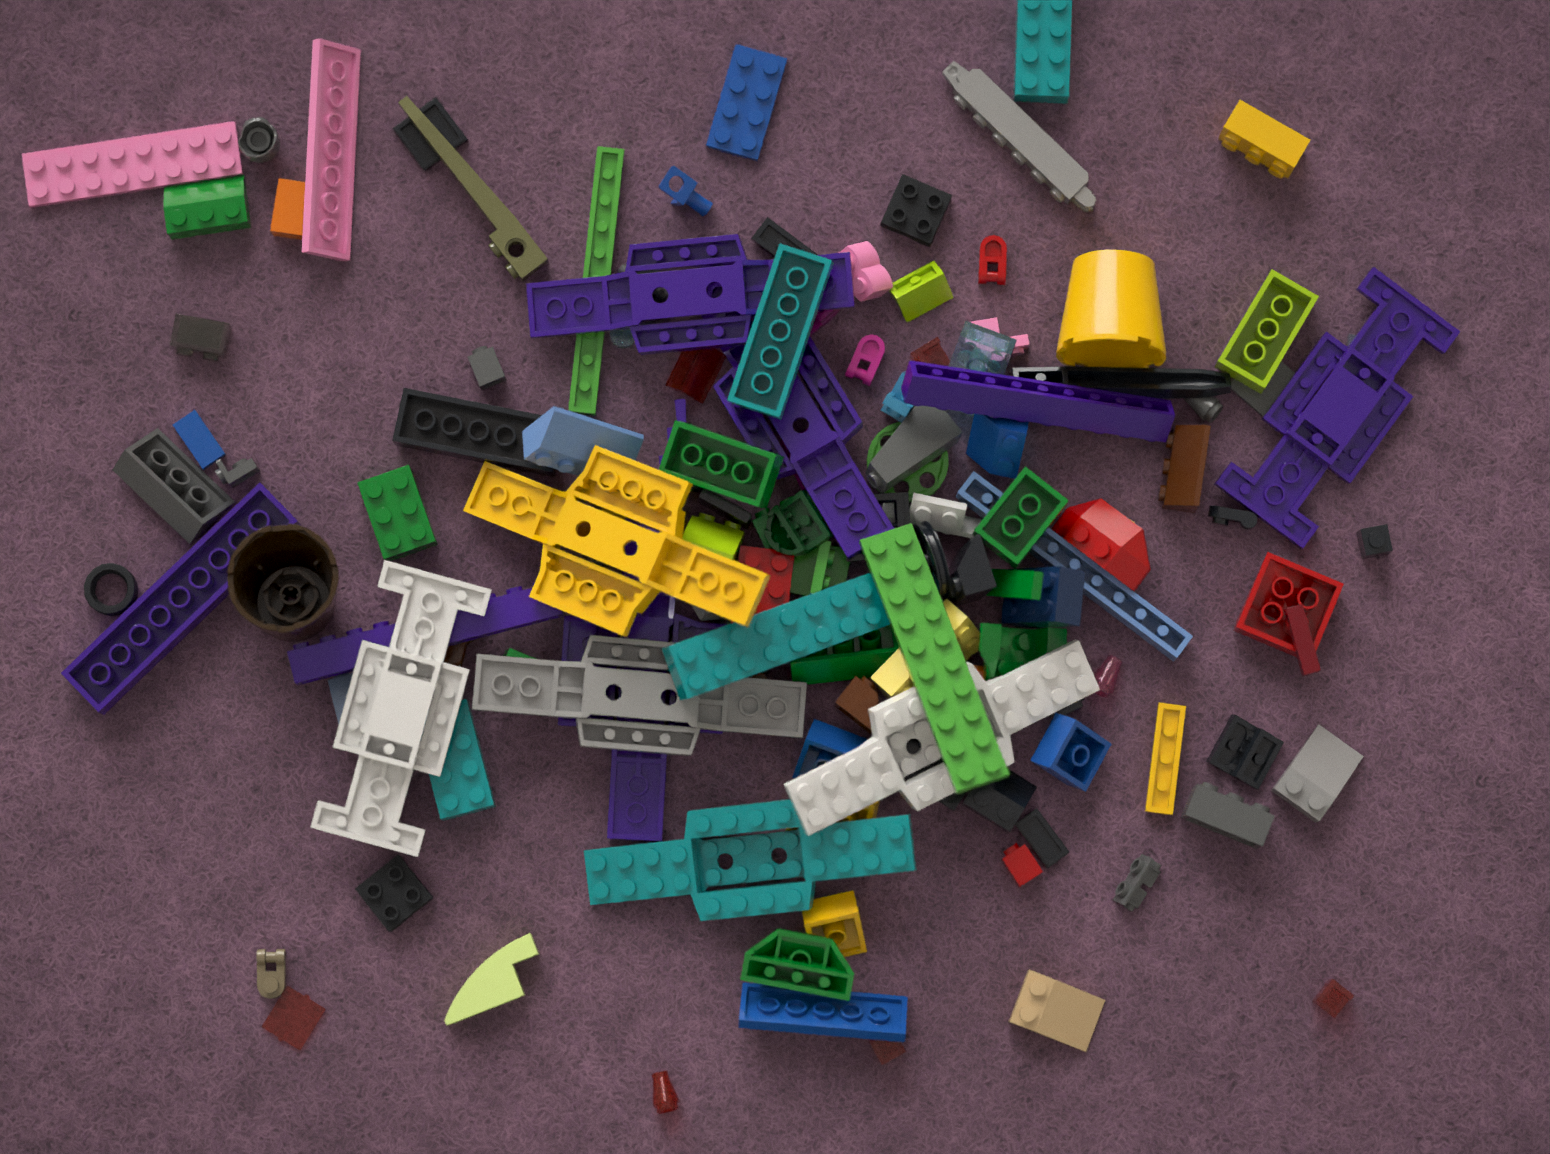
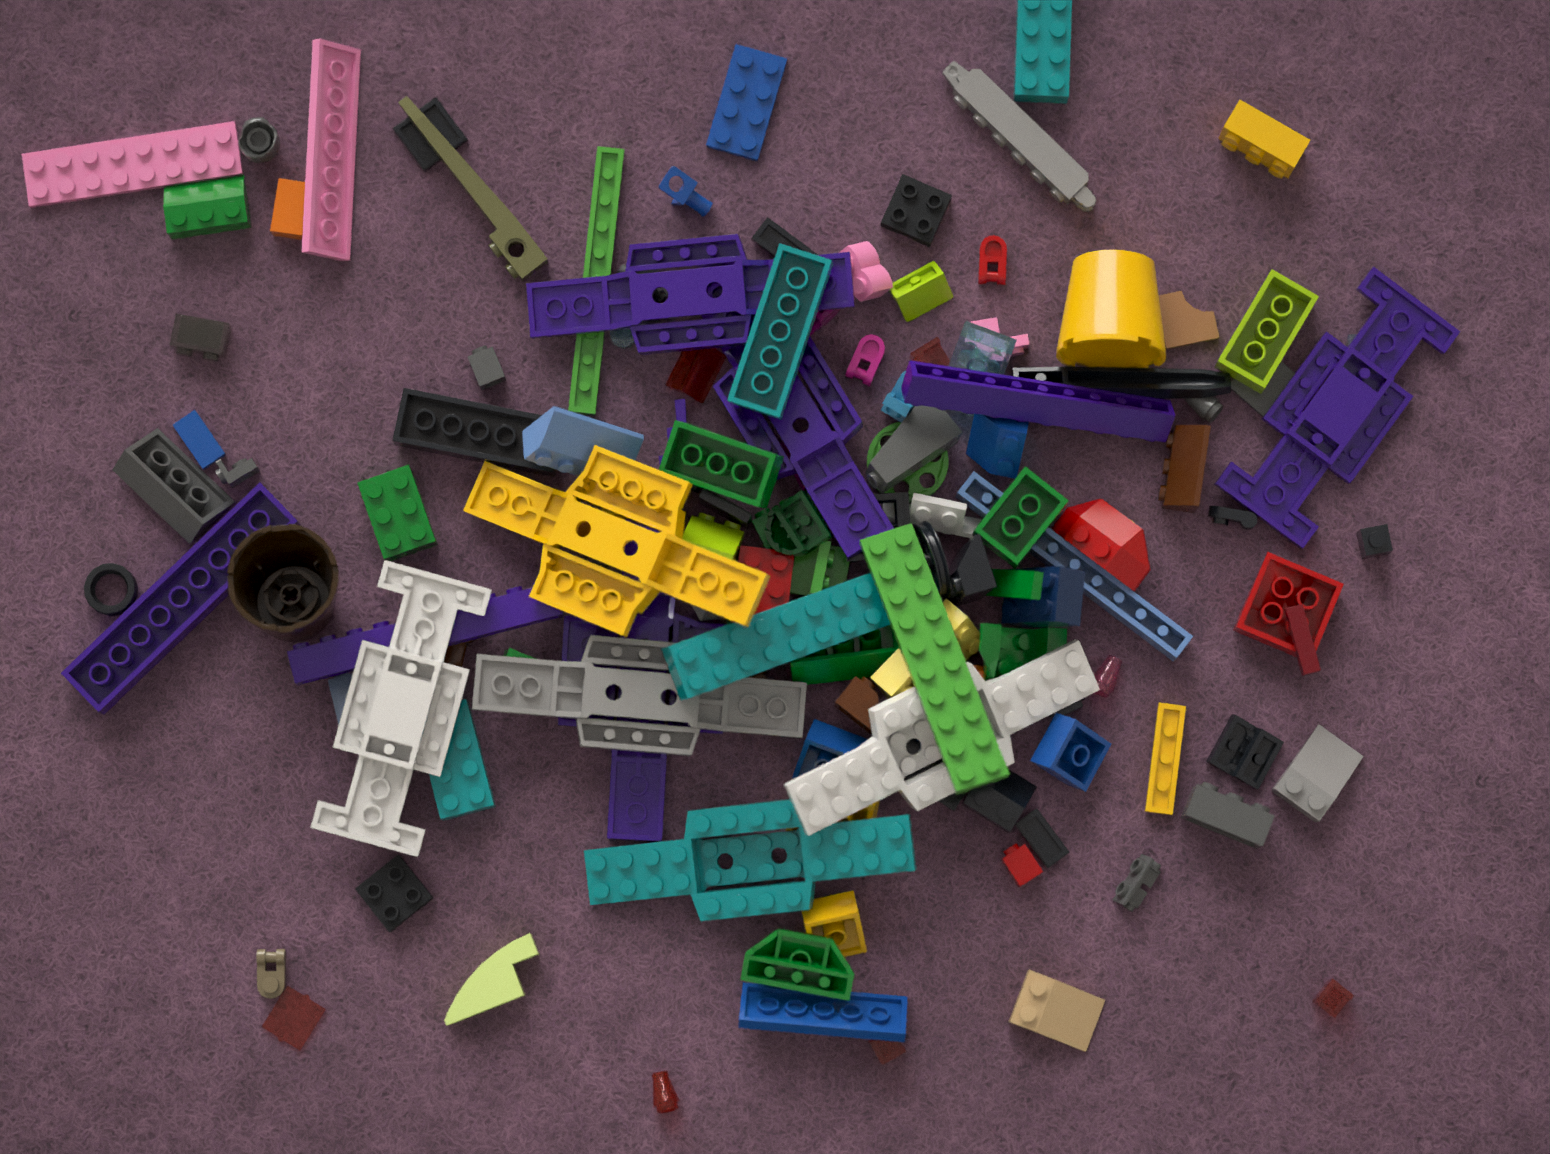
(1185, 324): none -> medium nougat tile

